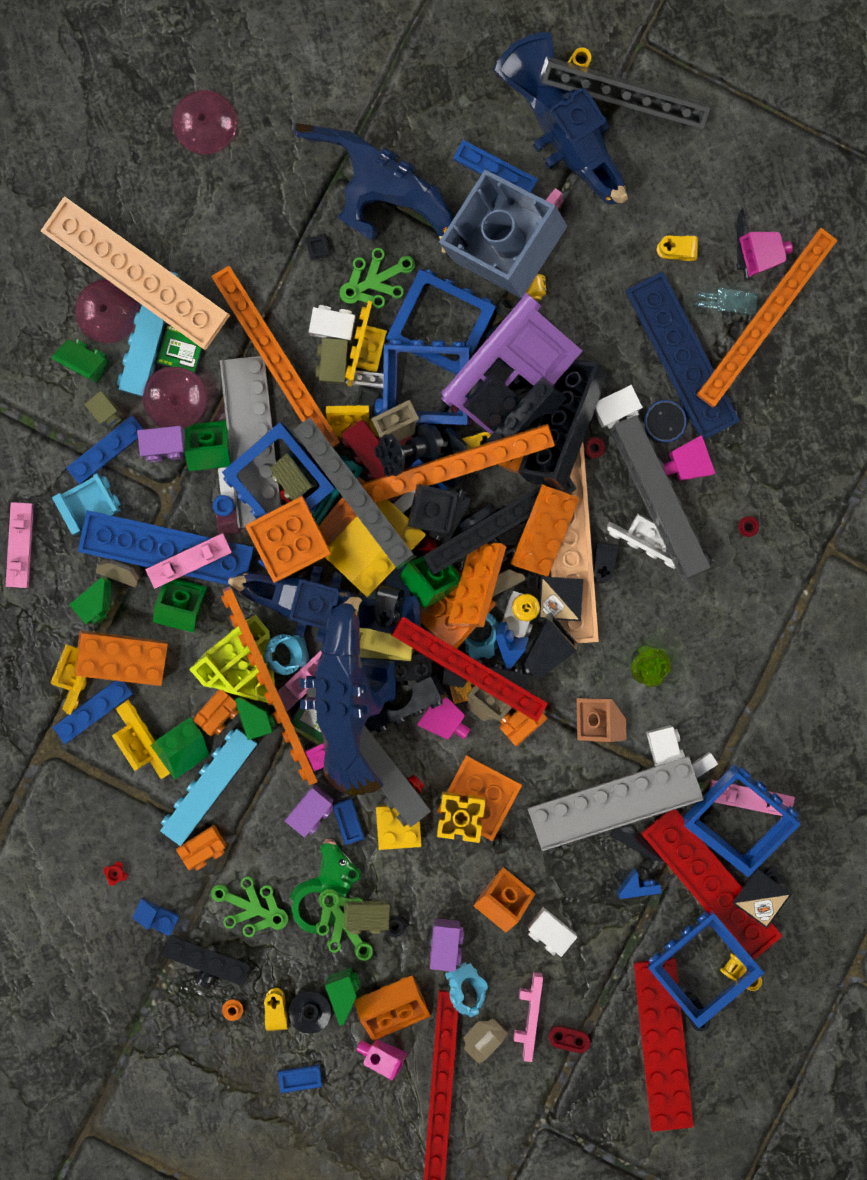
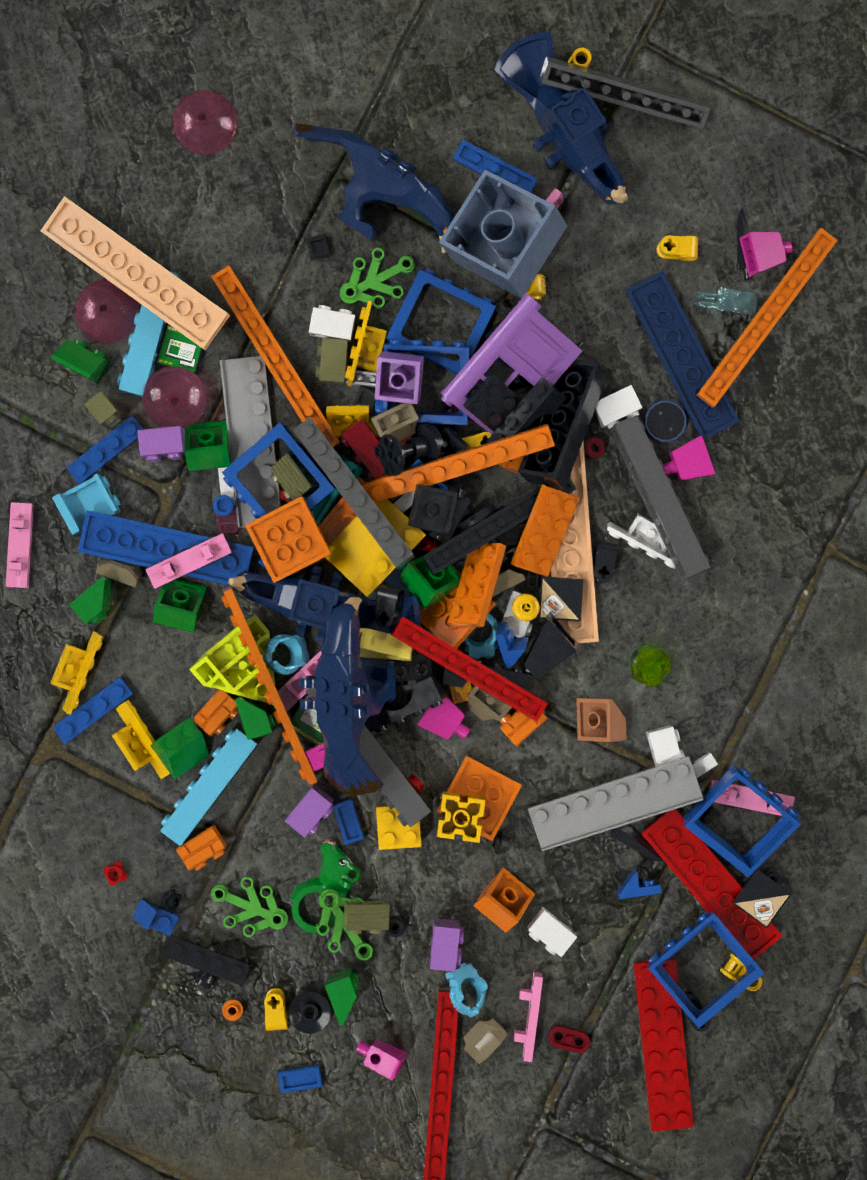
(120, 658): orange brick -> none
(171, 900): none -> black plate
(391, 1008): orange slope -> none
(399, 377): none -> medium lavender brick
(754, 523): dark red plate -> none

